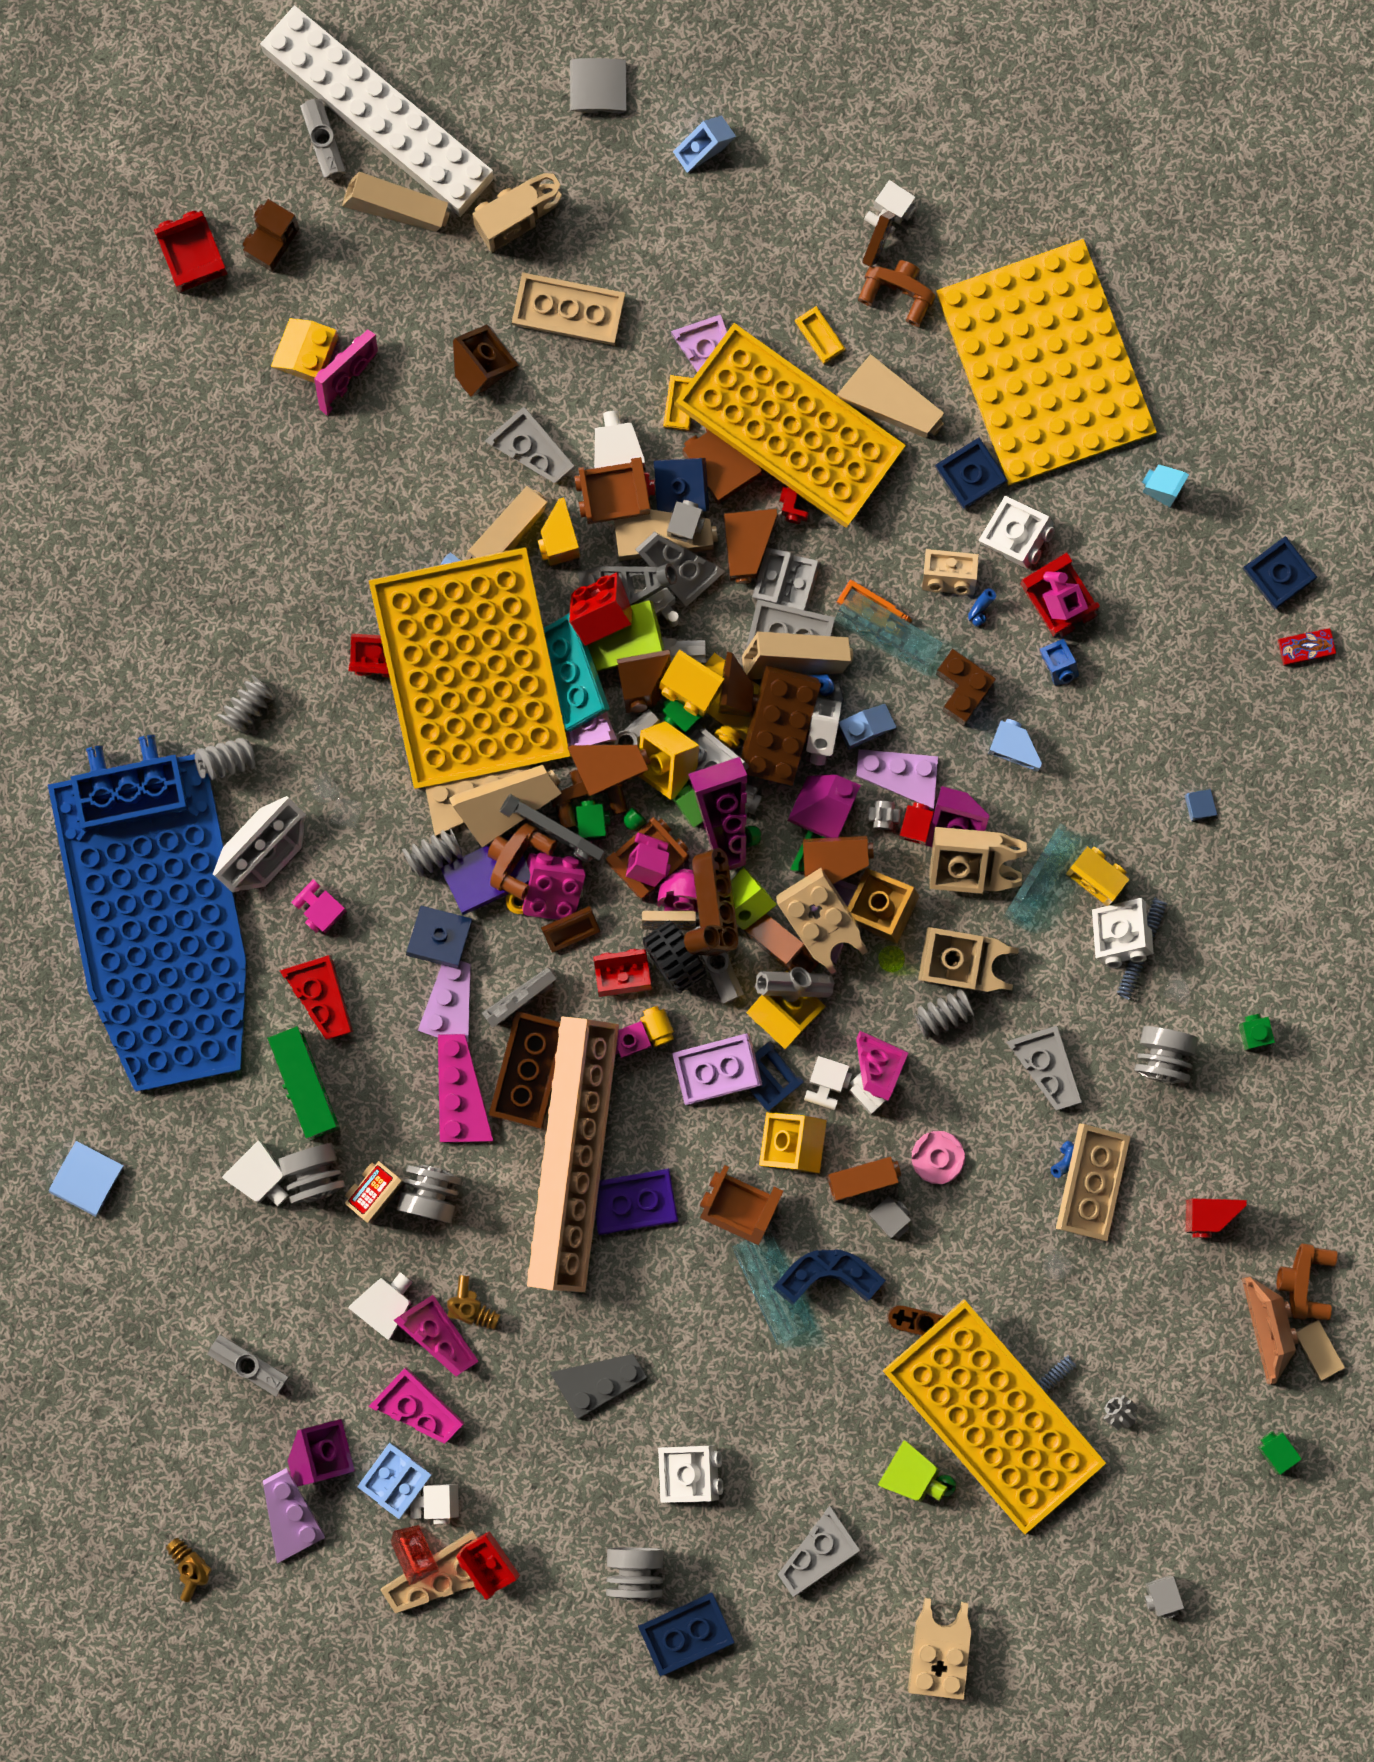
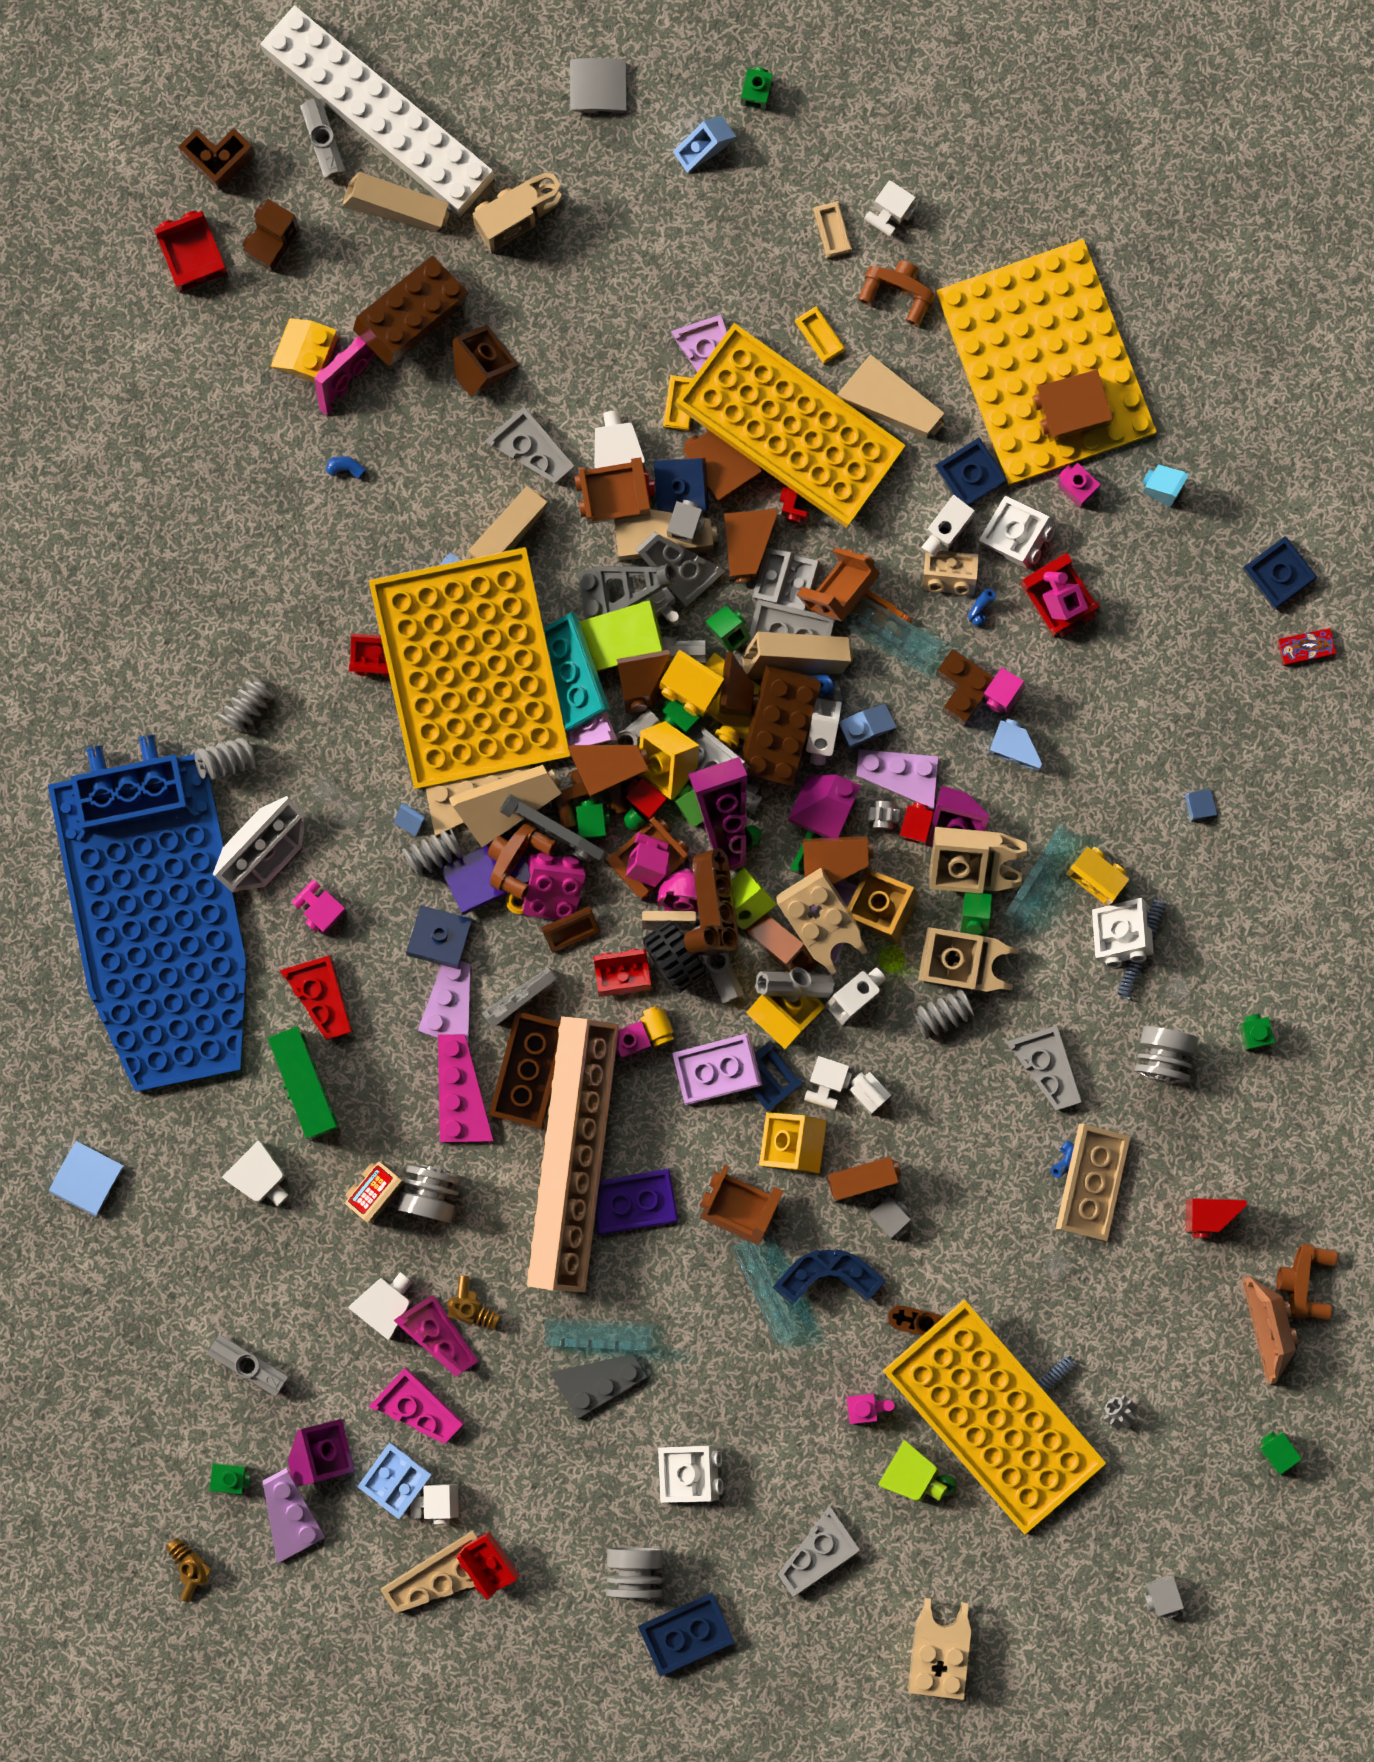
(217, 162): none -> reddish brown brick
(229, 1478): none -> green brick
(311, 1173): light grey wheel -> none
(345, 463): none -> blue arm
(409, 819): none -> medium blue slope
(410, 311): none -> reddish brown brick
(413, 1554): clear red slope -> none
(558, 536): yellow slope -> none
(568, 308): tan plate -> none
(598, 1334): none -> clear light blue fence
(600, 609): red slope -> none
(645, 798): none -> red brick
(728, 628): none -> green brick
(756, 88): none -> green brick
(832, 229): none -> tan tile
(842, 586): none -> dark orange panel
(849, 1000): none -> white torso
(864, 1408): none -> dark pink brick
(879, 238): reddish brown tile -> none
(879, 1065): dark pink wing -> none
(929, 1163): bright pink tile -> none
(955, 518): none -> white torso
(975, 913): none -> green brick
(1004, 691): none -> dark pink brick
(1060, 662): blue bracket -> none
(1072, 406): none -> dark orange brick
(1077, 484): none -> dark pink brick
(1319, 1350): tan tile -> none

